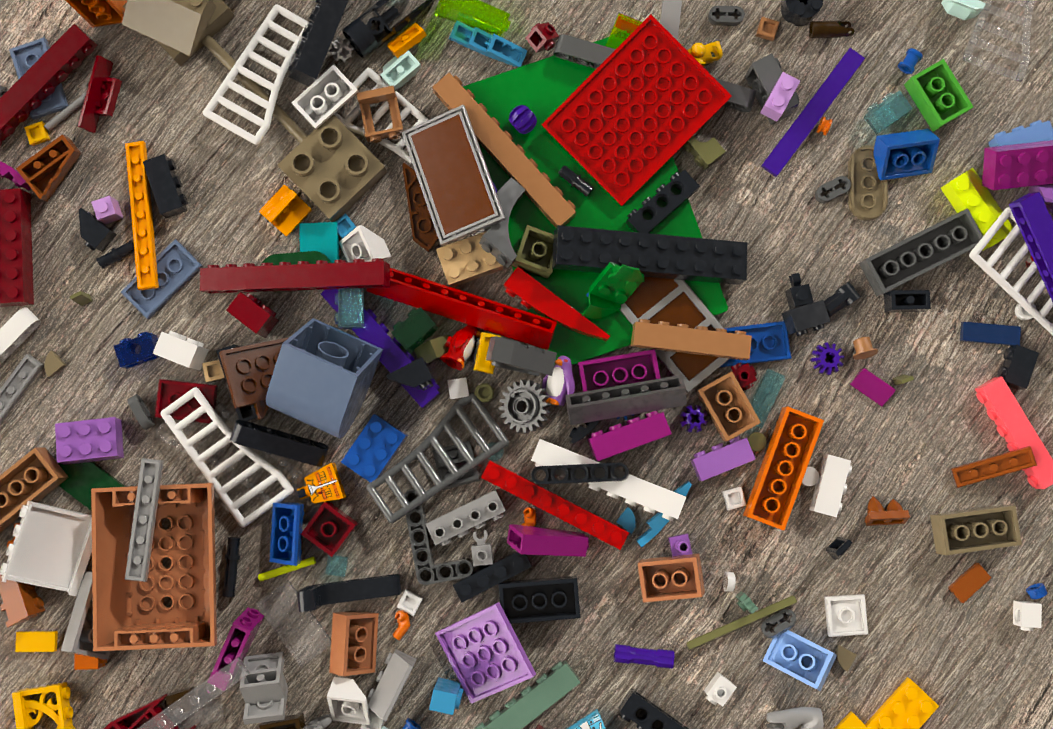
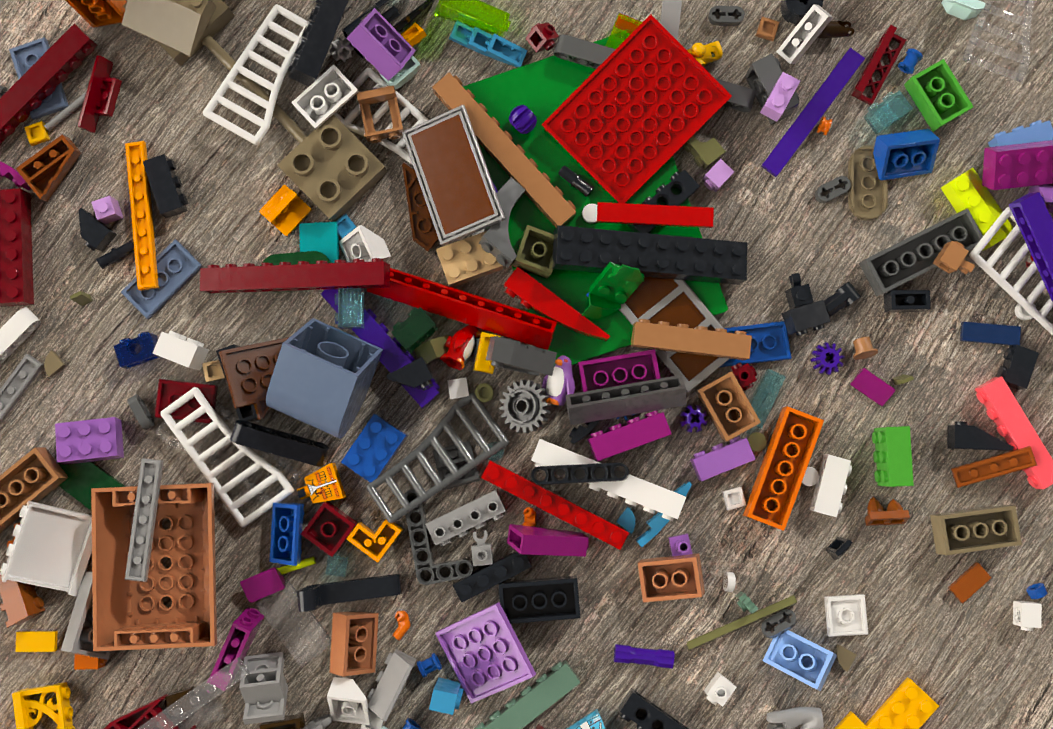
(231, 566): black pin -> none
(253, 315): dark red brick -> none
(263, 584): none -> magenta slope
(375, 543): none -> light orange brick
(381, 44): none -> medium lavender slope
(409, 602): white tile -> none
(429, 665): none -> blue bush
(590, 213): none -> white tile
(655, 215): none -> red tile
(717, 175): none -> lavender brick
(804, 34): none -> white brick
(875, 62): none -> dark red fence
(893, 456): none -> bright green brick
(952, 258): none -> medium nougat brick
(971, 437): none -> black slope

